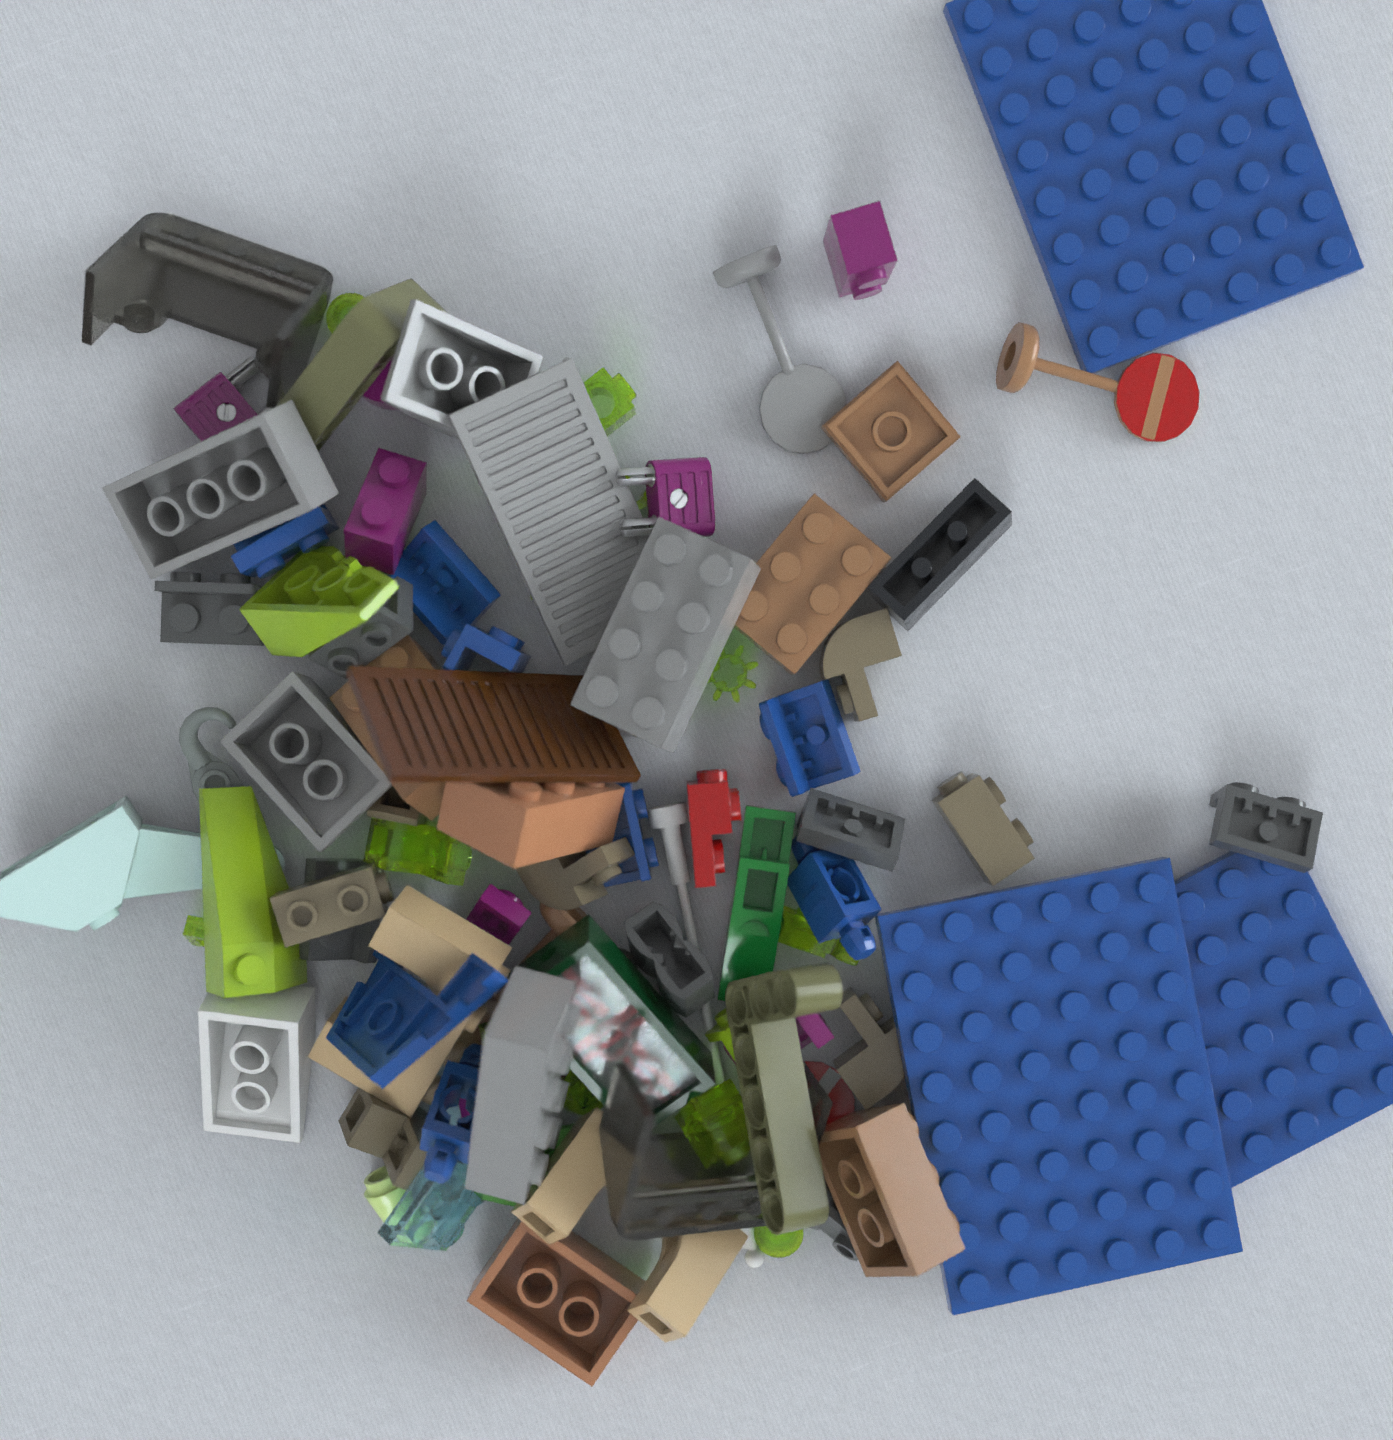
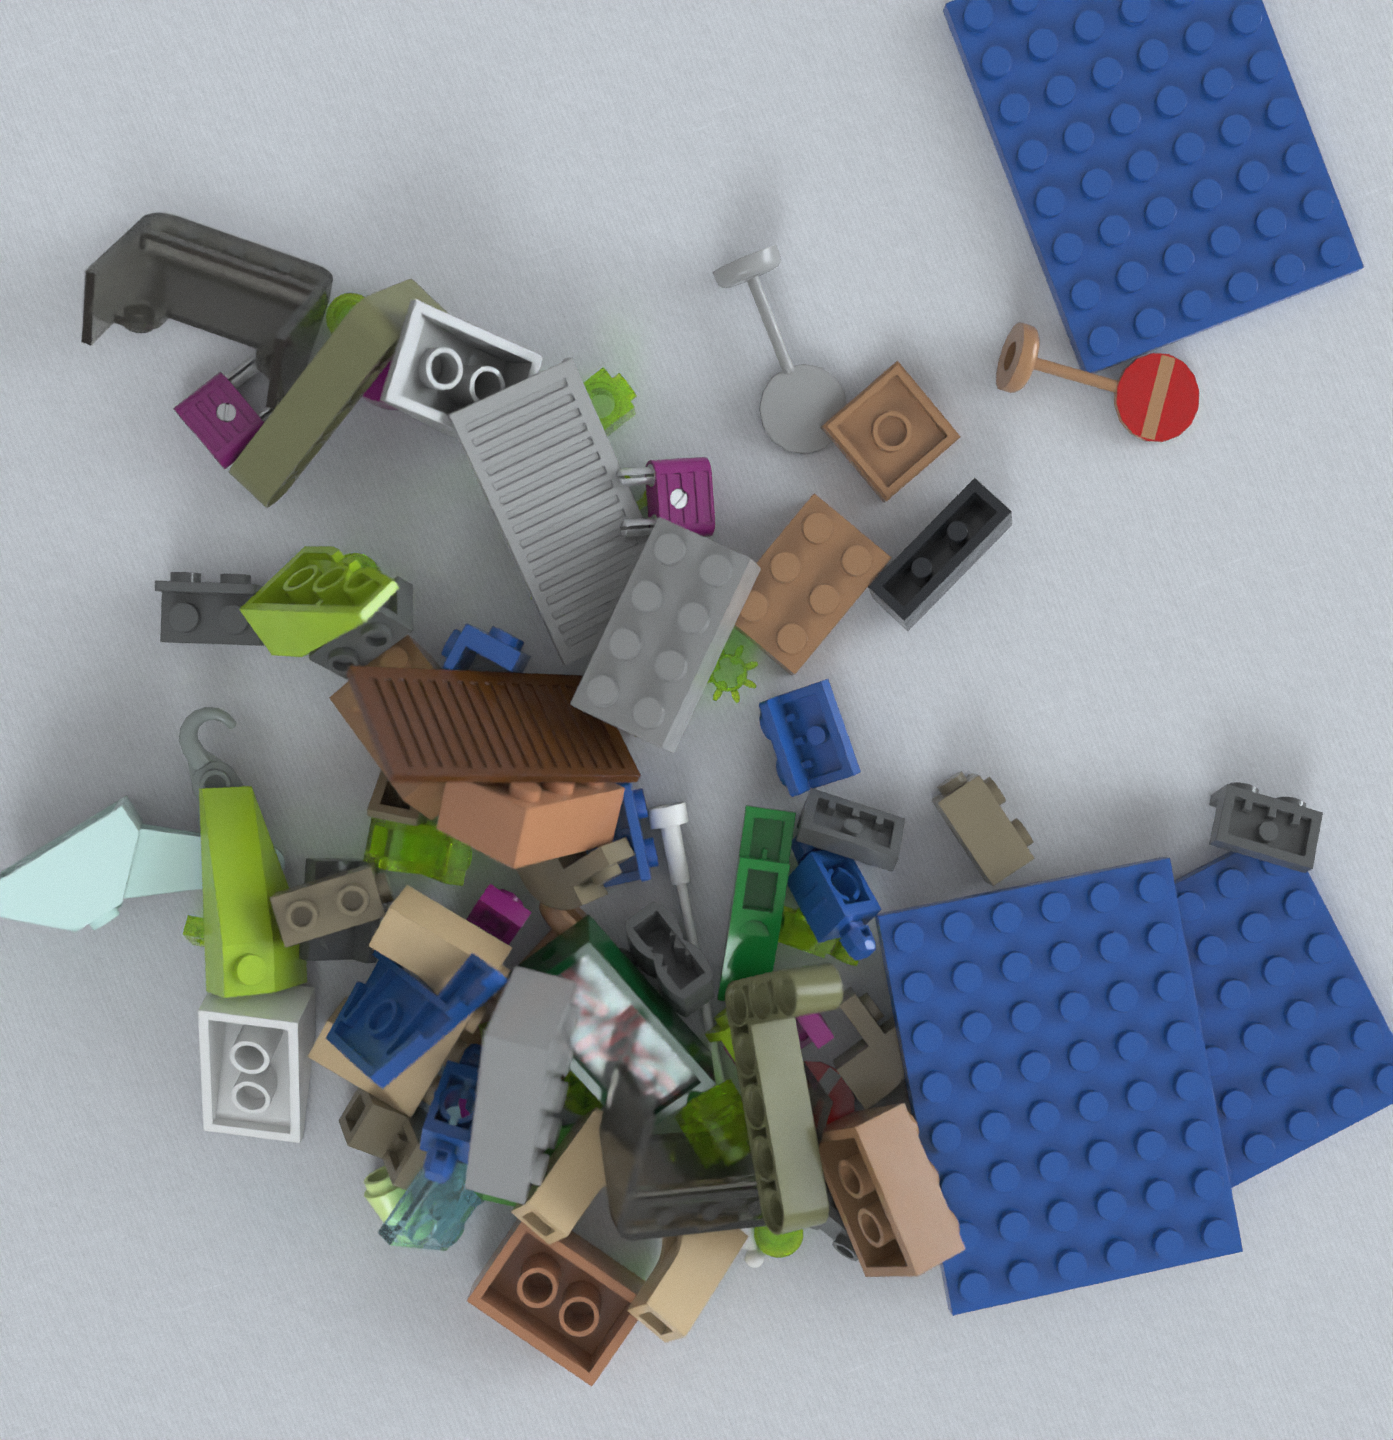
(221, 490): light grey brick -> none
(267, 551): blue bracket -> none
(307, 759): light grey slope -> none
(385, 510): magenta brick -> none
(444, 582): blue bracket -> none
(711, 813): red plate -> none
(850, 649): dark tan brick -> none
(860, 250): magenta brick -> none

